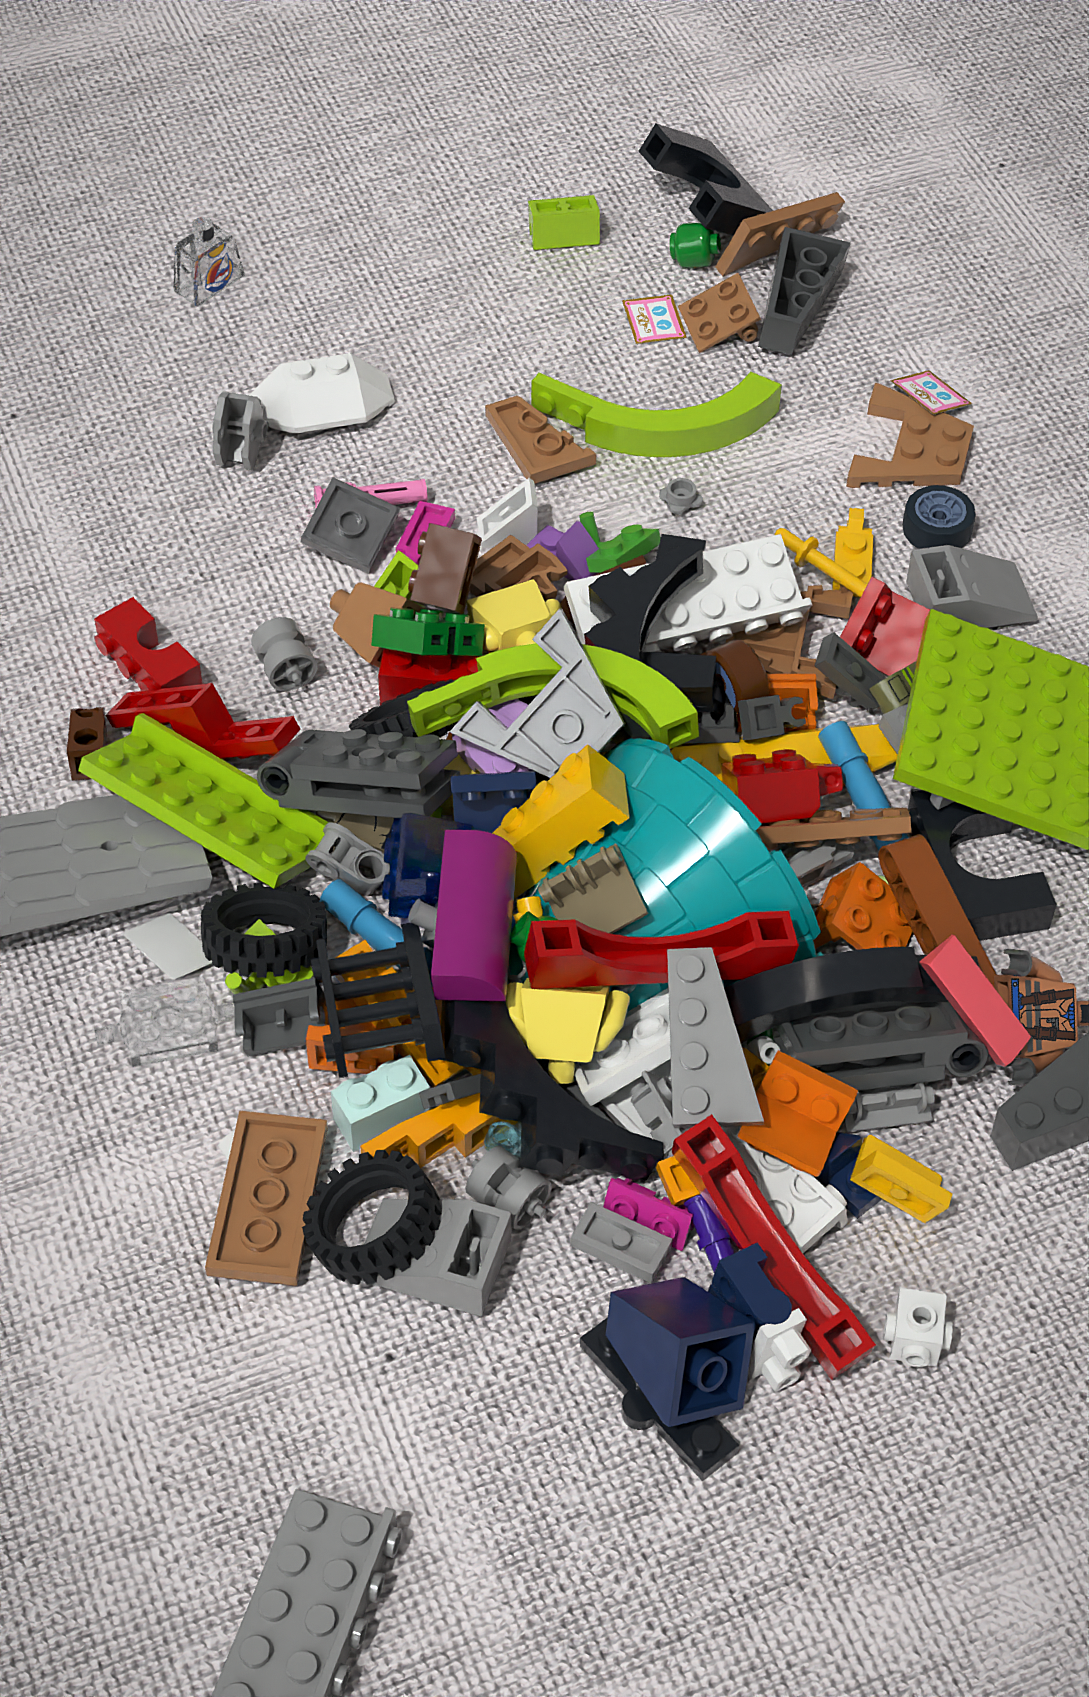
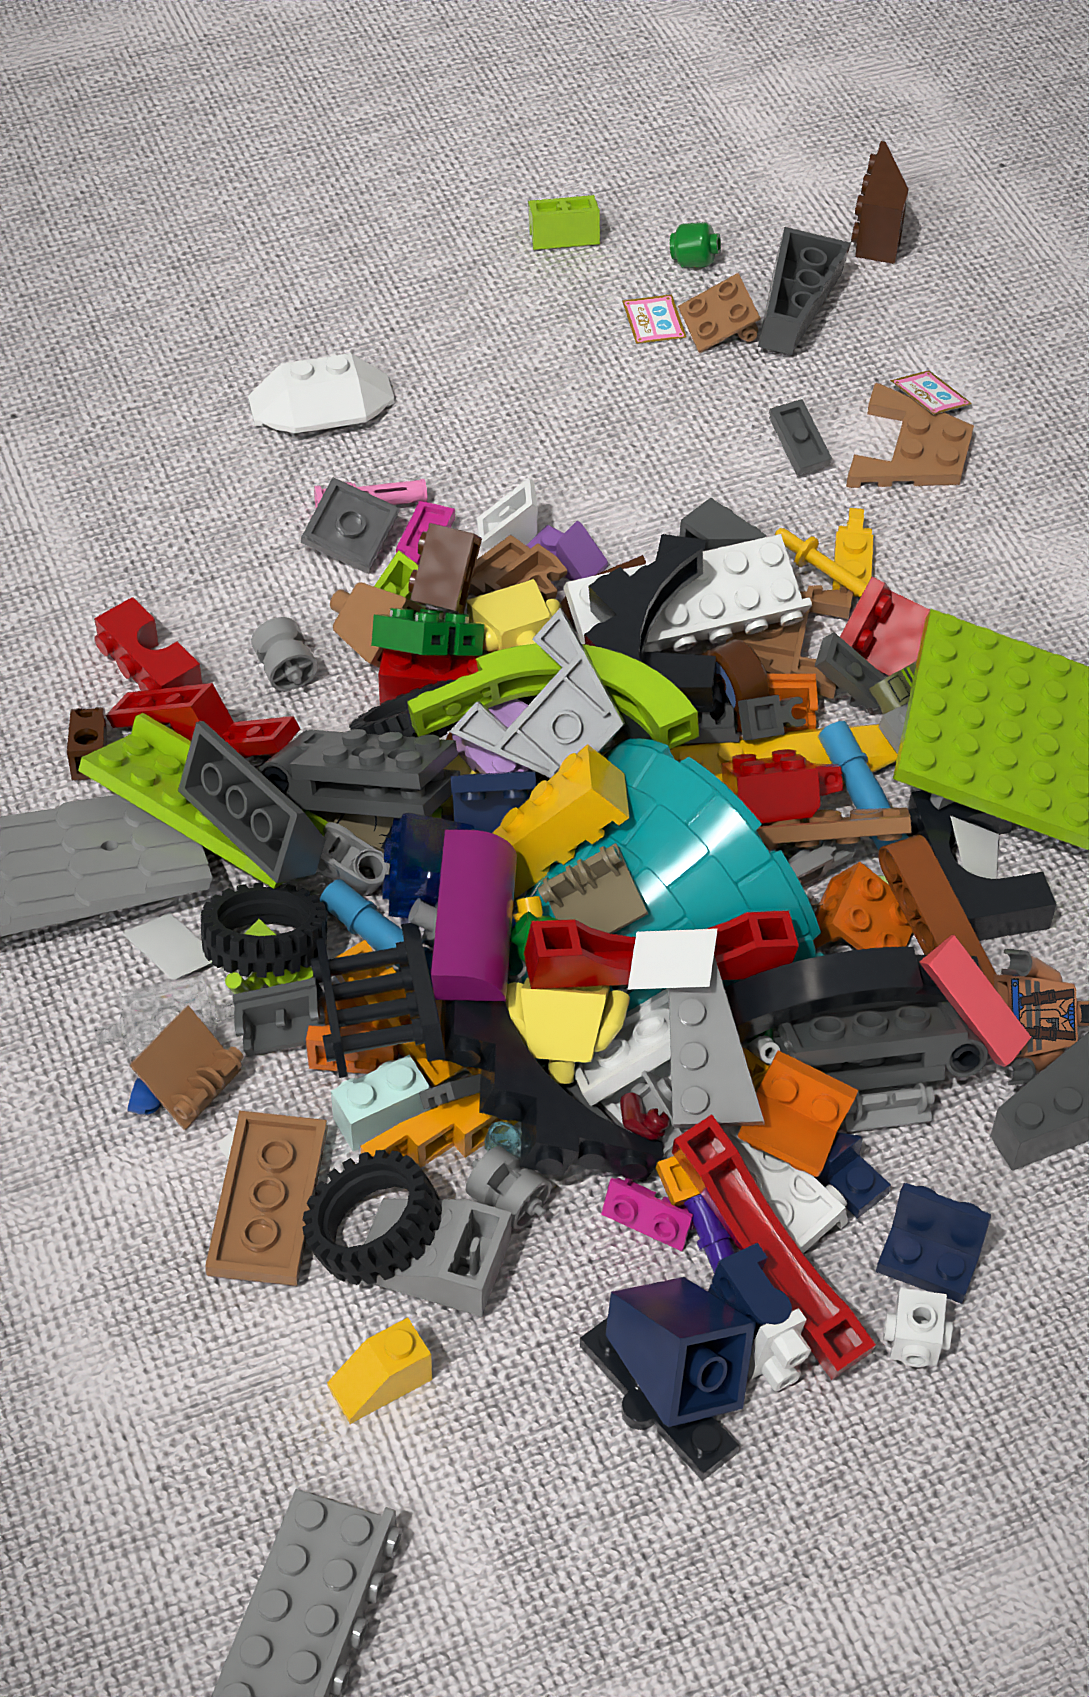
(142, 1099): none -> blue hinge
(186, 1067): none -> medium nougat hinge
(205, 262): clear torso -> none
(238, 429): light grey hinge -> none
(249, 808): none -> dark grey slope
(381, 1371): none -> yellow slope
(534, 443): medium nougat wing -> none
(621, 1242): light grey plate -> none
(626, 546): bright green plate -> none
(635, 1120): none -> dark red arm
(661, 432): lime arch -> none
(672, 959): none -> white sticker
(681, 495): light grey plate -> none
(717, 526): none -> dark grey slope
(723, 194): black arch -> none
(763, 233): medium nougat wing -> none
(799, 437): none -> dark grey plate
(880, 209): none -> reddish brown slope
(900, 1180): yellow panel -> none
(934, 1242): none -> dark blue bracket
(938, 517): black wheel -> none
(969, 586): light grey slope -> none
(977, 848): none -> white sticker

